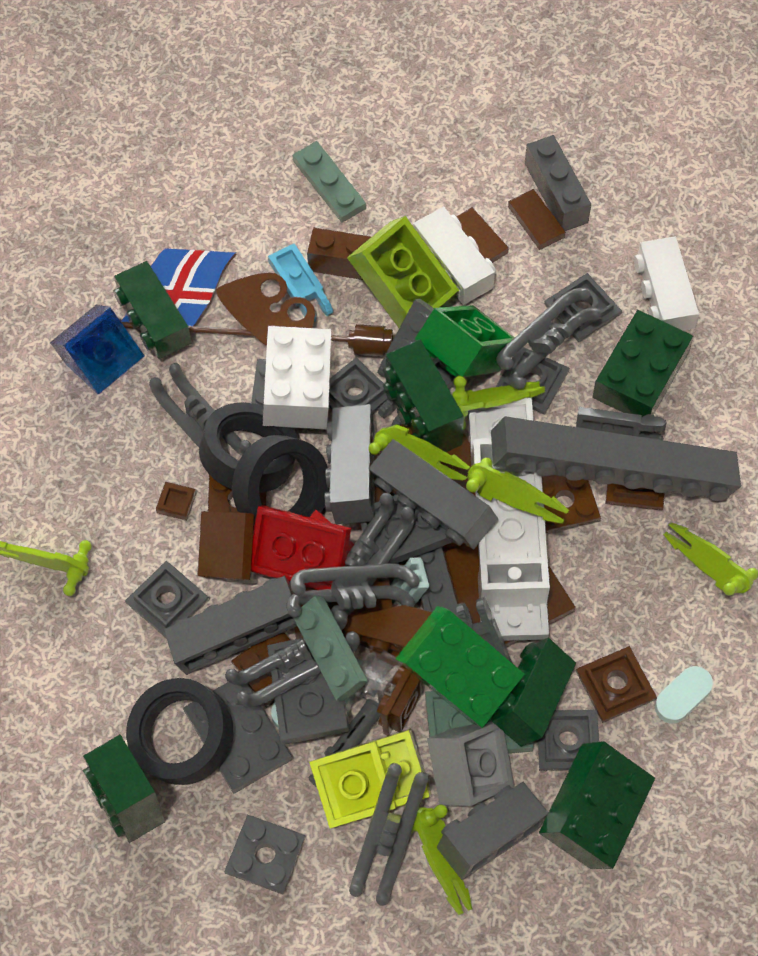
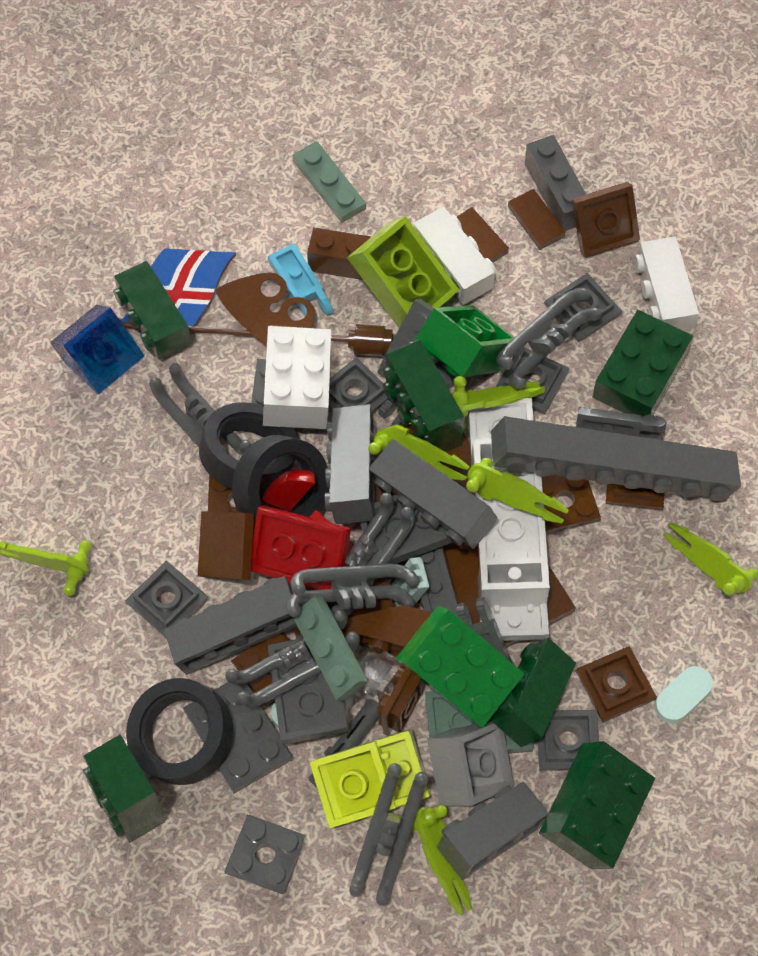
(176, 501): reddish brown tile -> none
(289, 488): none -> red brick
(606, 219): none -> reddish brown tile

